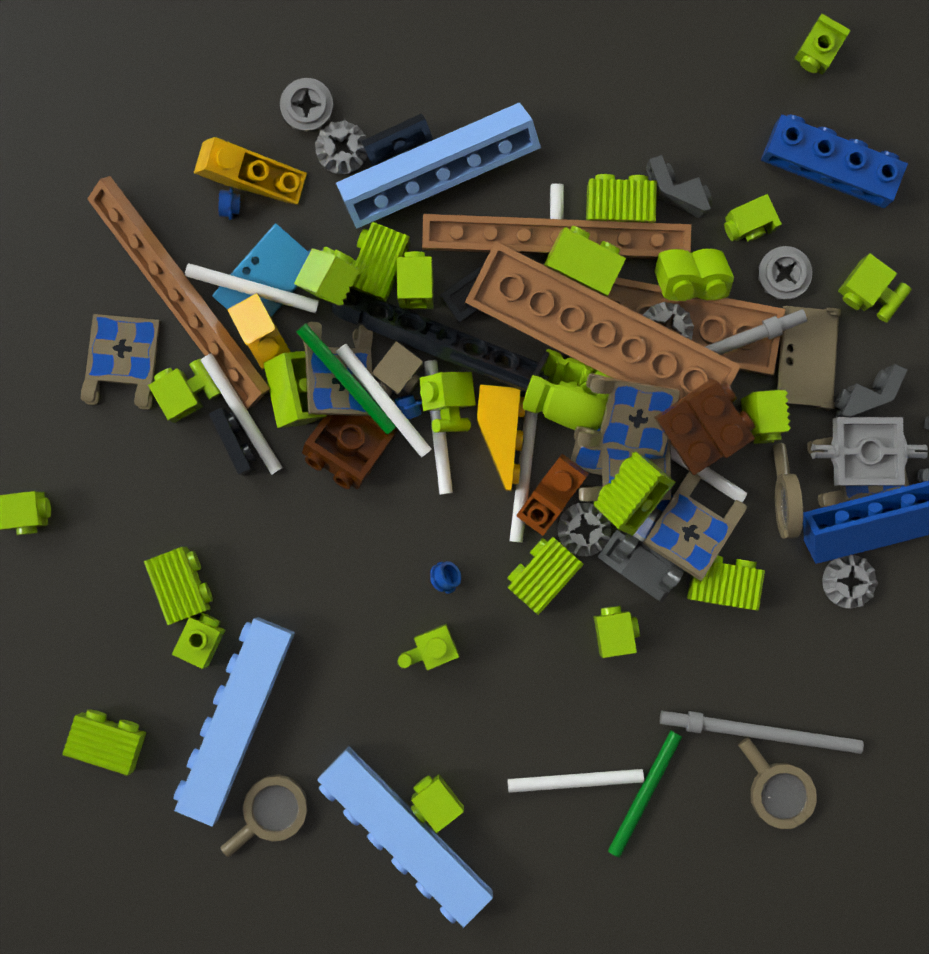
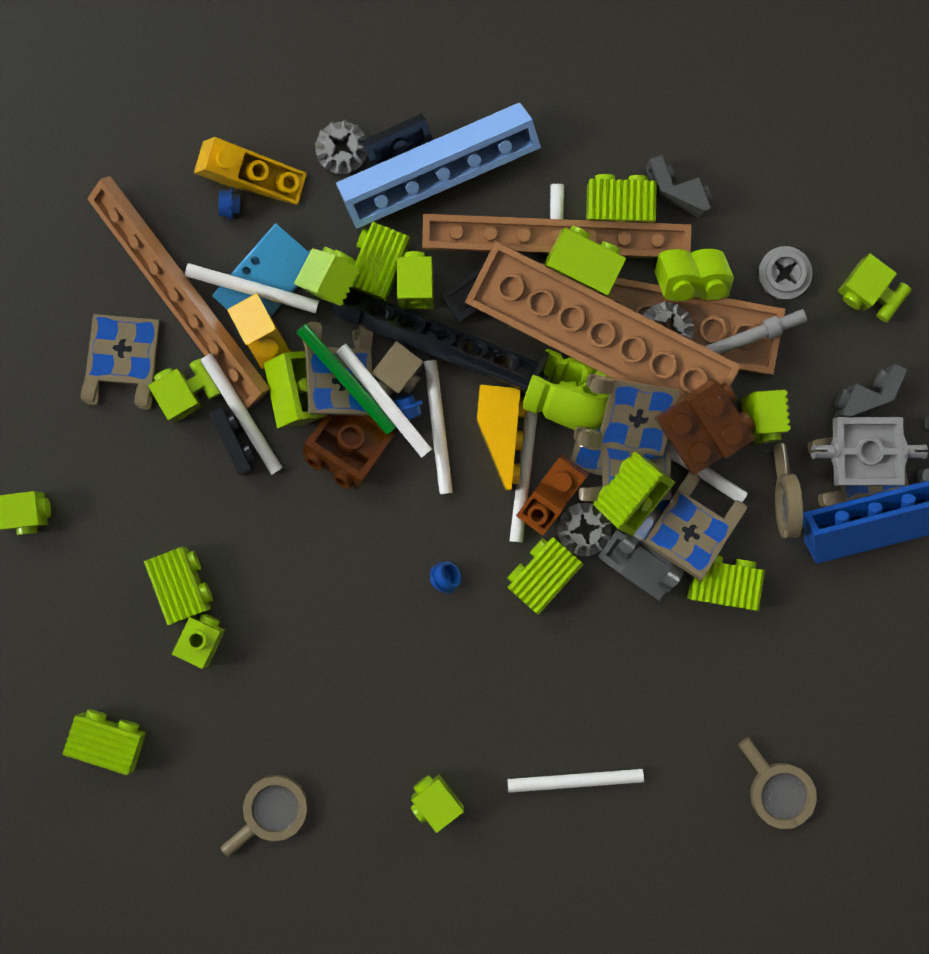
(234, 720): light blue brick -> none
(296, 93): light grey gear -> none
(411, 843): light blue brick -> none
(433, 647): lime brick -> none
(448, 394): lime brick -> none
(616, 632): lime brick -> none
(645, 794): green bar -> none
(696, 723): light grey bar -> none
(751, 220): lime brick -> none
(813, 358): dark tan door -> none
(827, 33): lime brick -> none
(834, 160): blue brick -> none
(840, 569): light grey gear -> none

